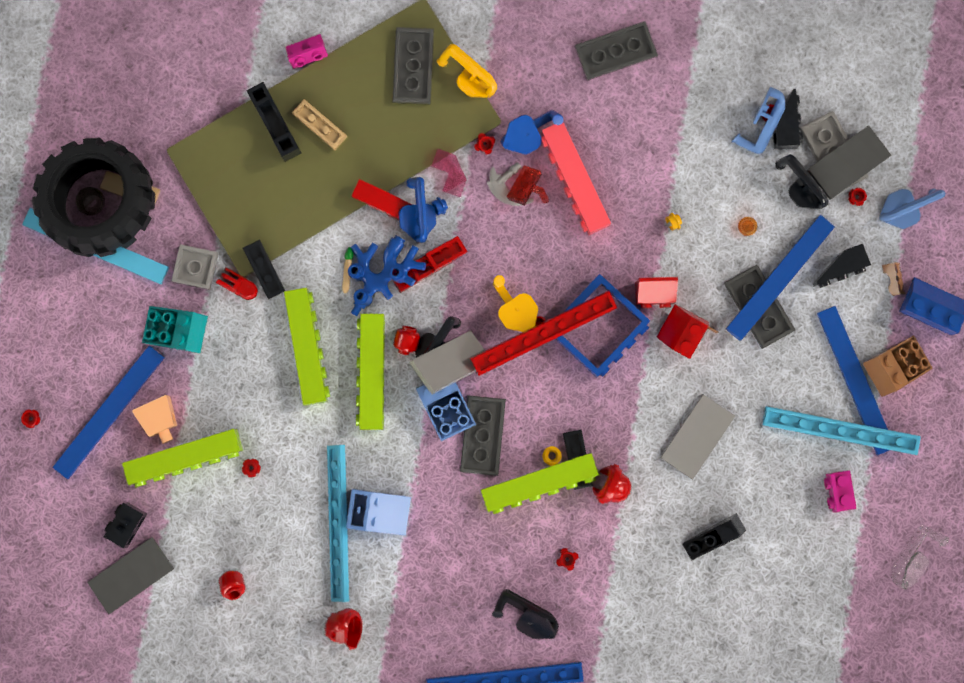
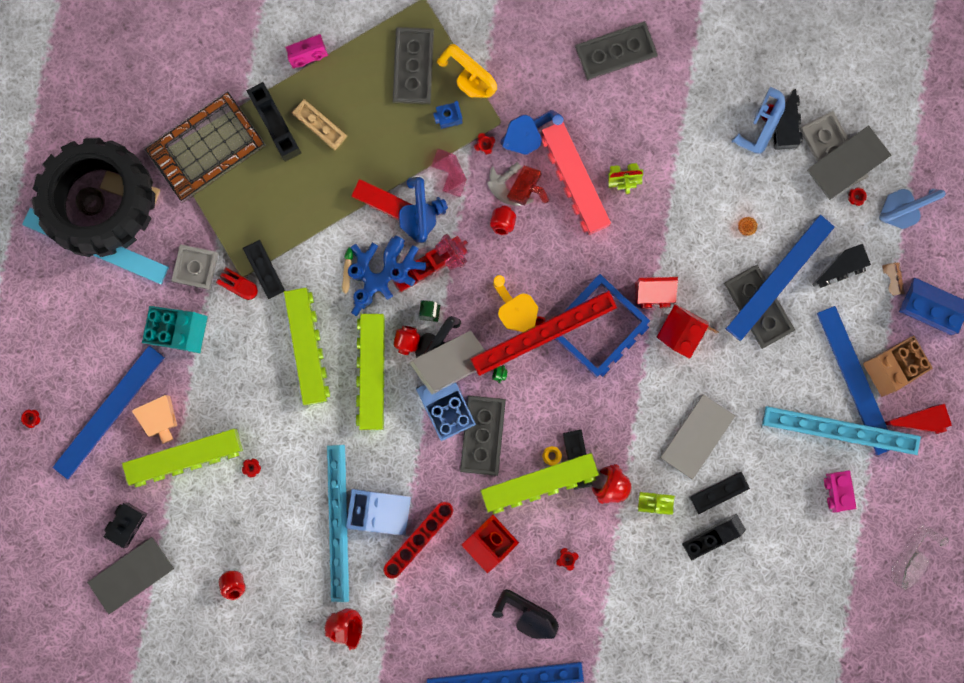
(204, 146): none -> piece
(410, 544): none -> red beam
(429, 311): none -> dark green leg
(452, 120): none -> blue brick
(457, 258): none -> clear pink hips
(490, 544): none -> red slope
(499, 374): none -> green plate
(503, 220): none -> red head
(625, 179): none -> lime hips
(656, 503): none -> lime hips
(675, 220): yellow plate -> none
(719, 492): none -> black tile
(804, 190): black piece -> none
(928, 419): none -> red slope

